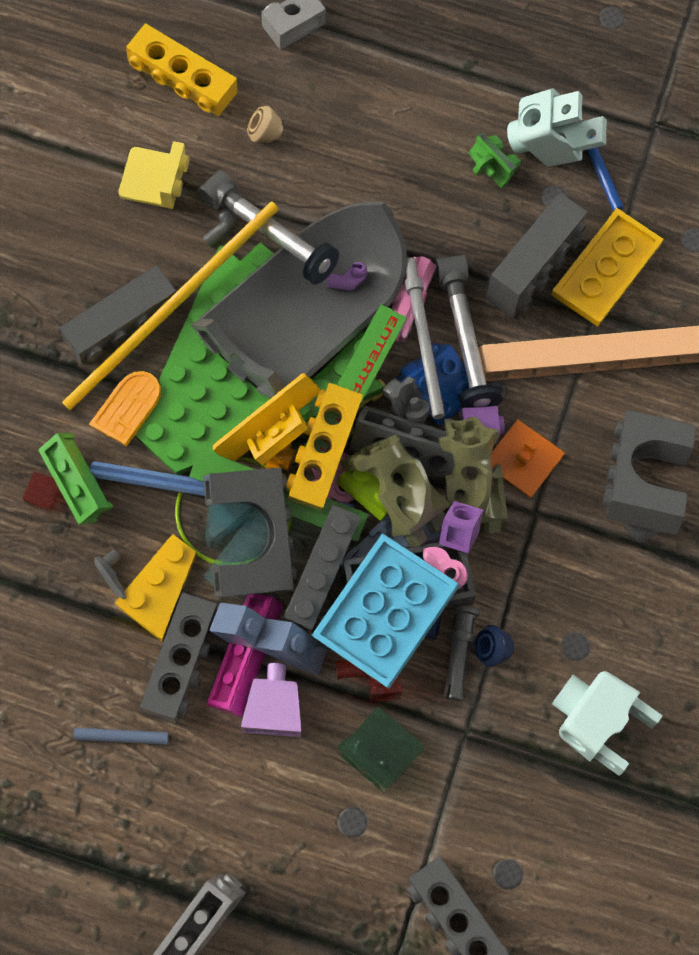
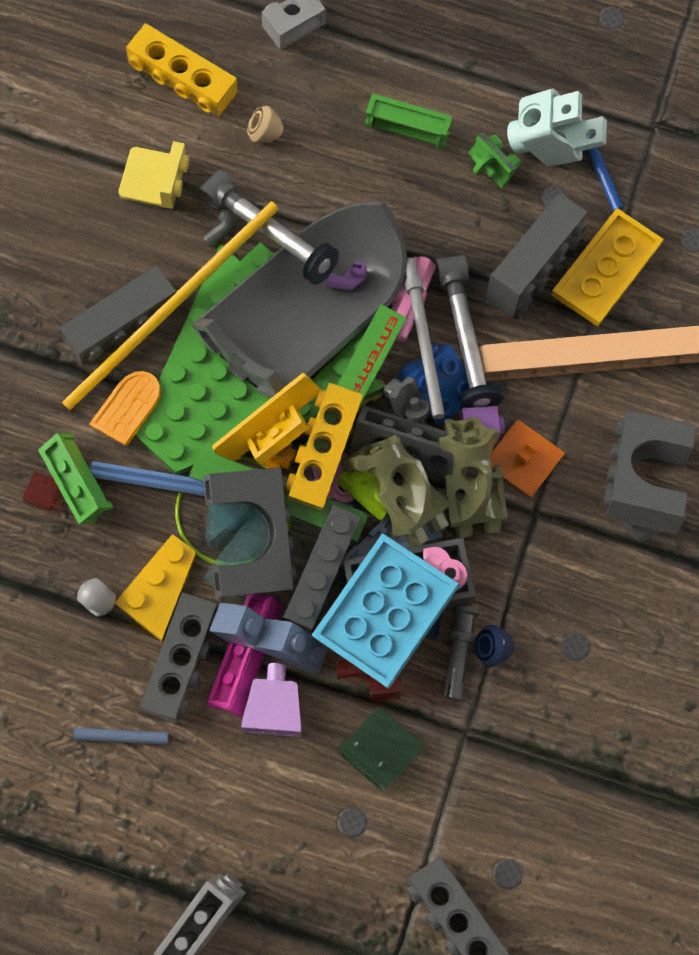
(96, 597): none -> light grey piece
(104, 567): dark grey bar -> none
(408, 120): none -> bright green container
(461, 526): medium lavender brick -> none
(598, 713): light aqua piece -> none

